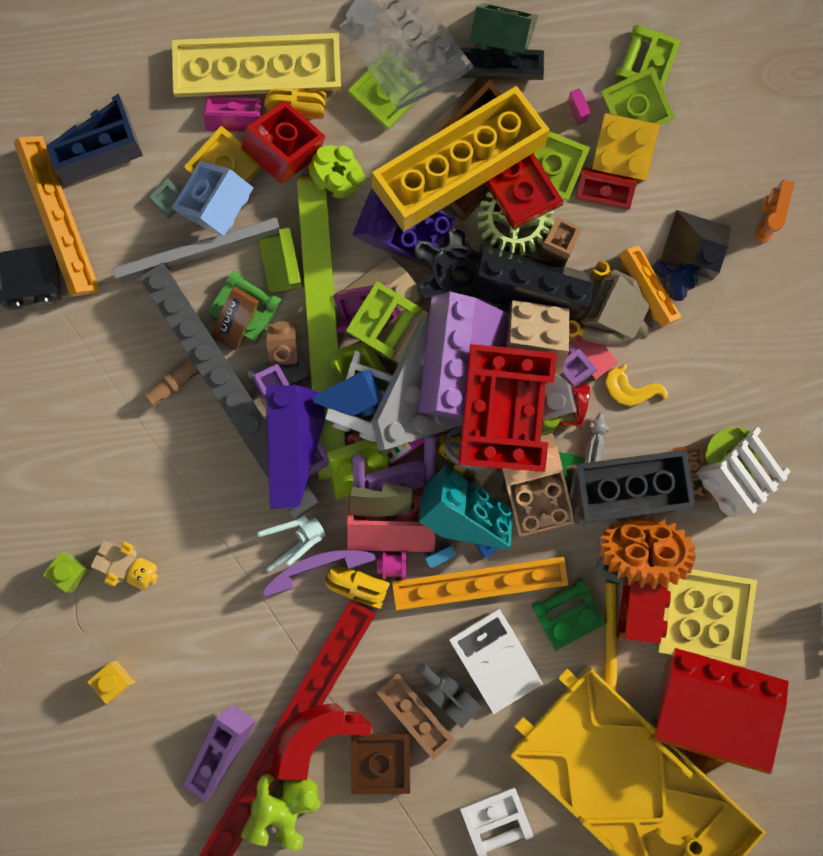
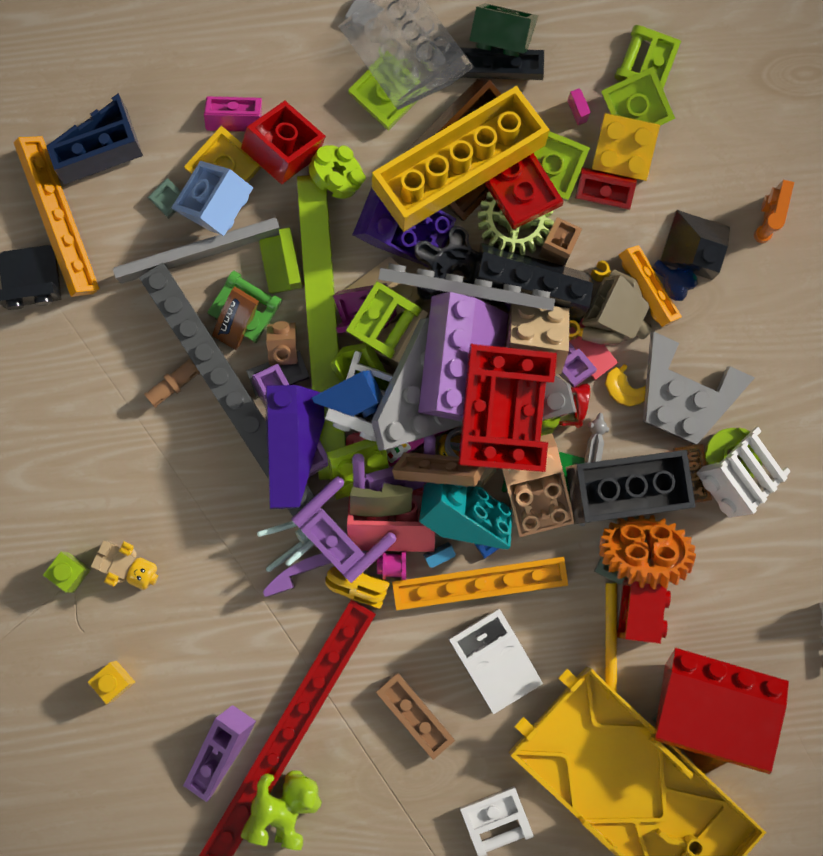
(255, 64): light yellow plate -> none
(306, 102): yellow arm -> none
(307, 731): red arch -> none
(333, 540): none -> medium lavender plate
(380, 763): reddish brown plate -> none
(436, 469): none -> medium nougat plate
(448, 694): dark grey beam -> none
(479, 289): none -> light grey plate
(572, 623): green plate -> none
(681, 404): none -> light grey wing
(710, 616): light yellow plate -> none

